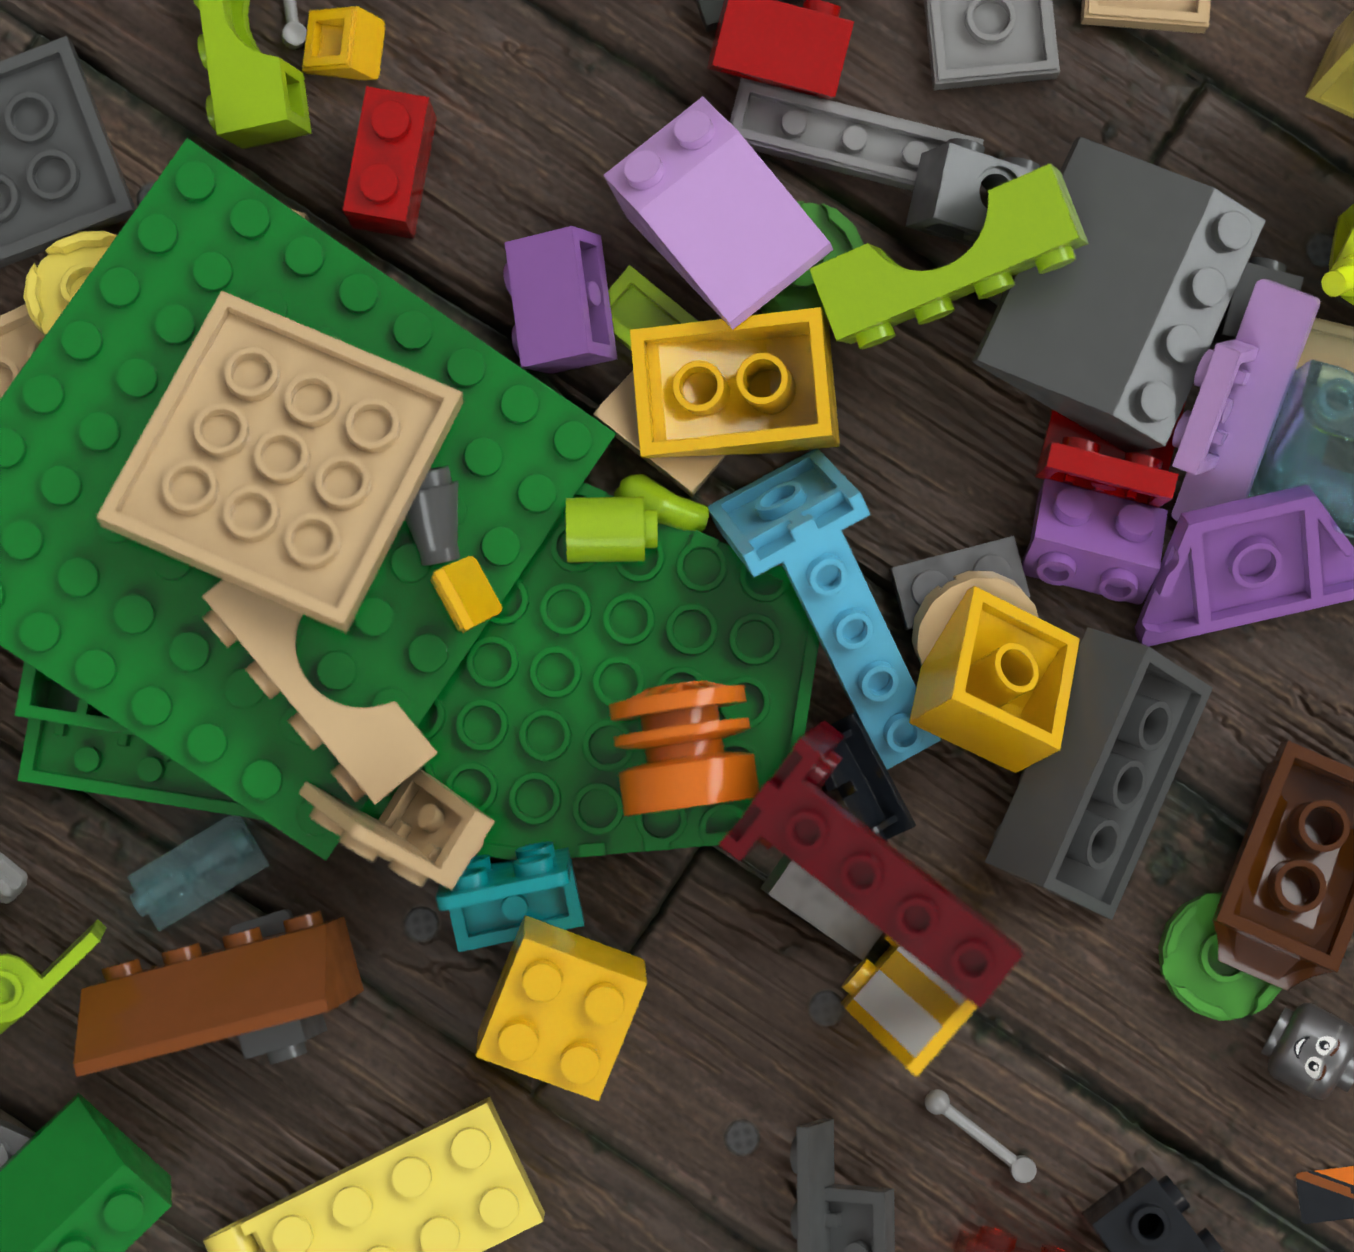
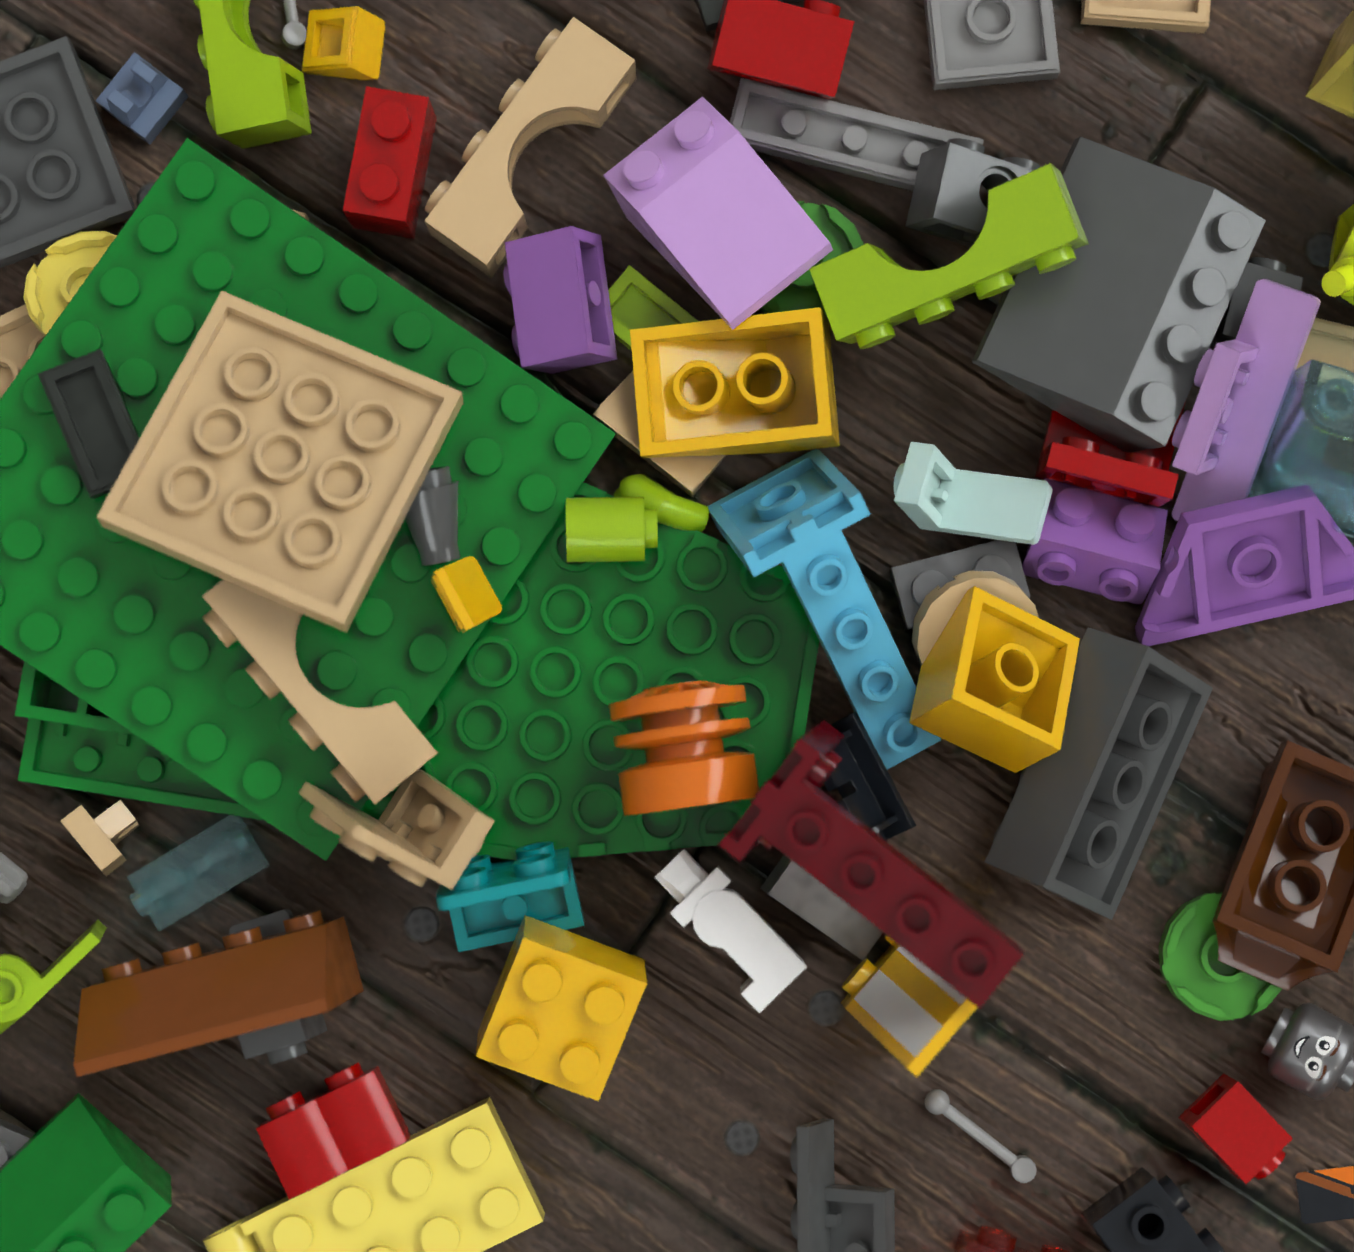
(91, 419): none -> pearl dark grey tile
(102, 834): none -> tan tile
(142, 98): none -> sand blue tile
(333, 1130): none -> red brick
(574, 83): none -> tan arch
(729, 922): none -> white hips
(969, 501): none -> light aqua bracket
(1237, 1130): none -> red brick

